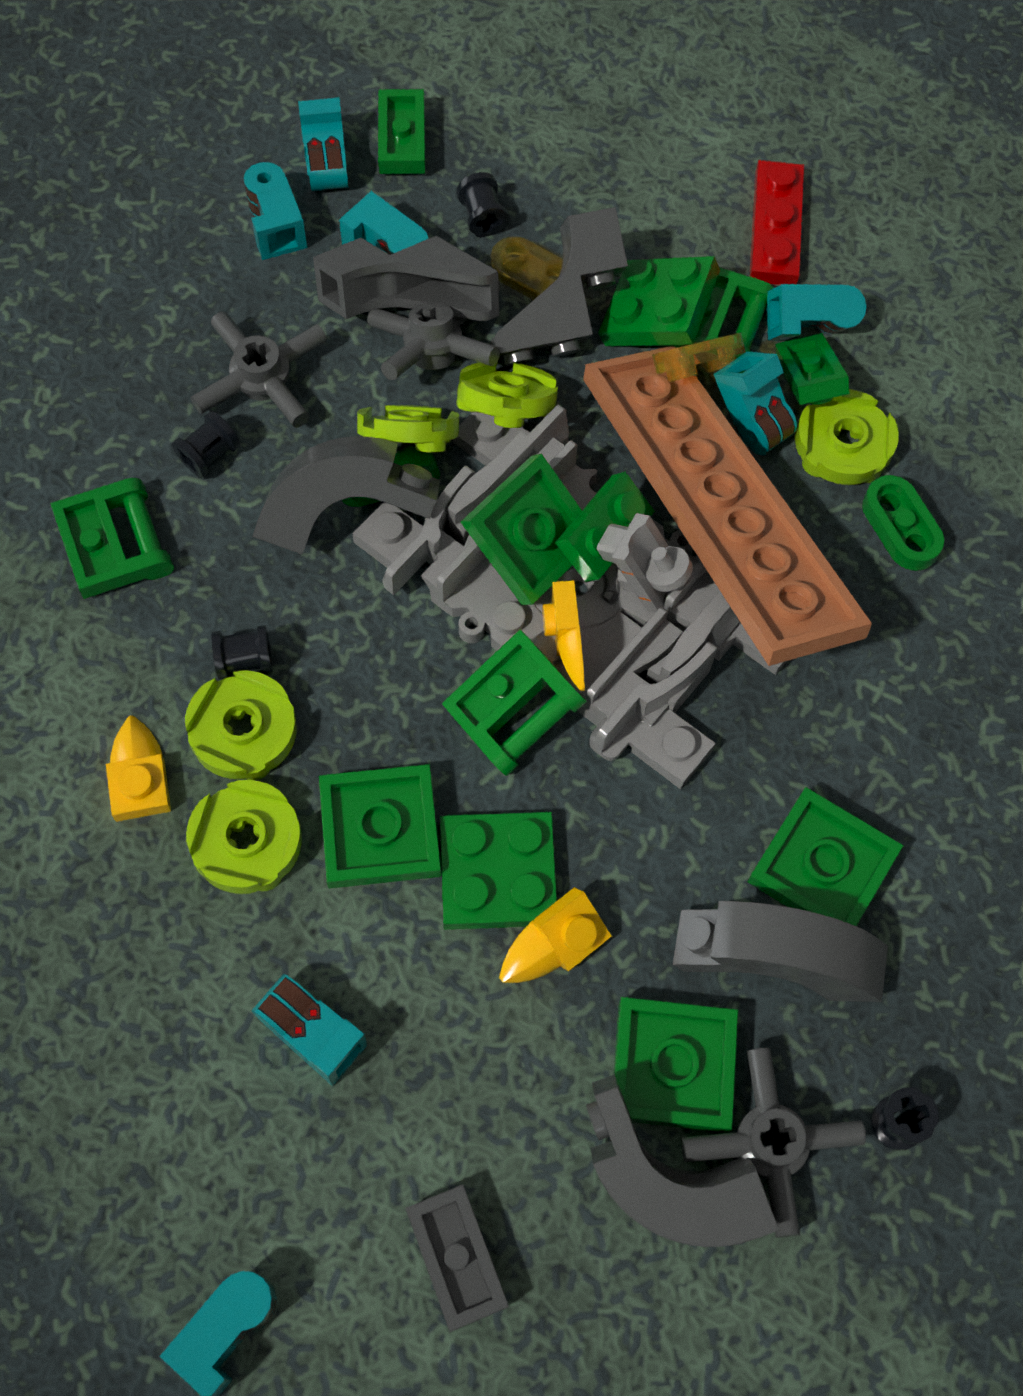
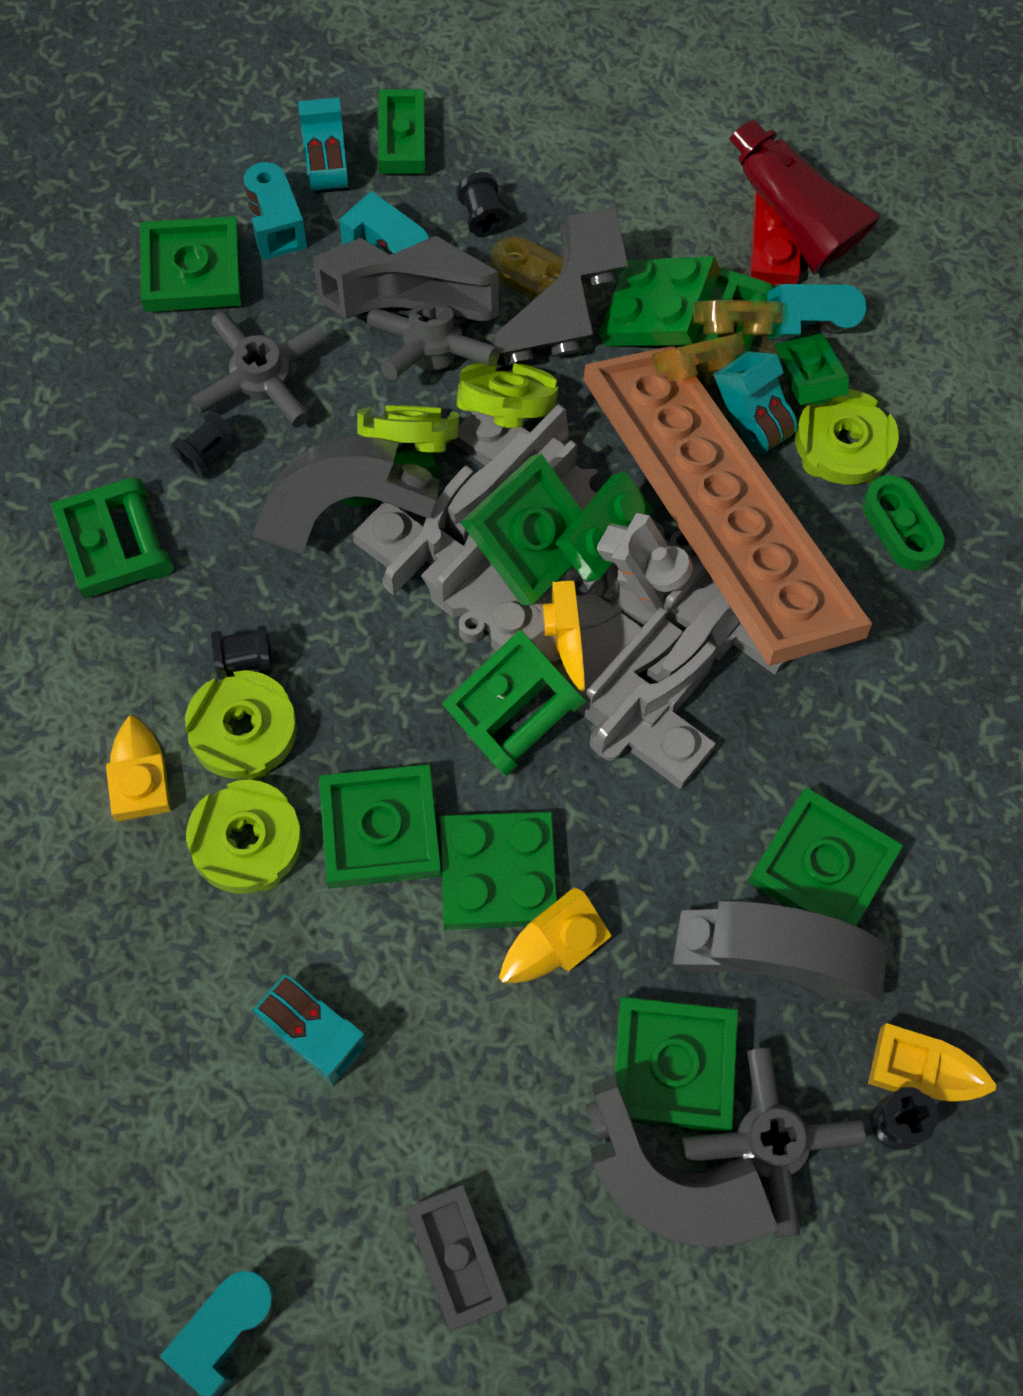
(190, 264): none -> green plate
(722, 315): none -> clear yellow plate
(814, 210): none -> dark red piece
(927, 1064): none -> yellow plate

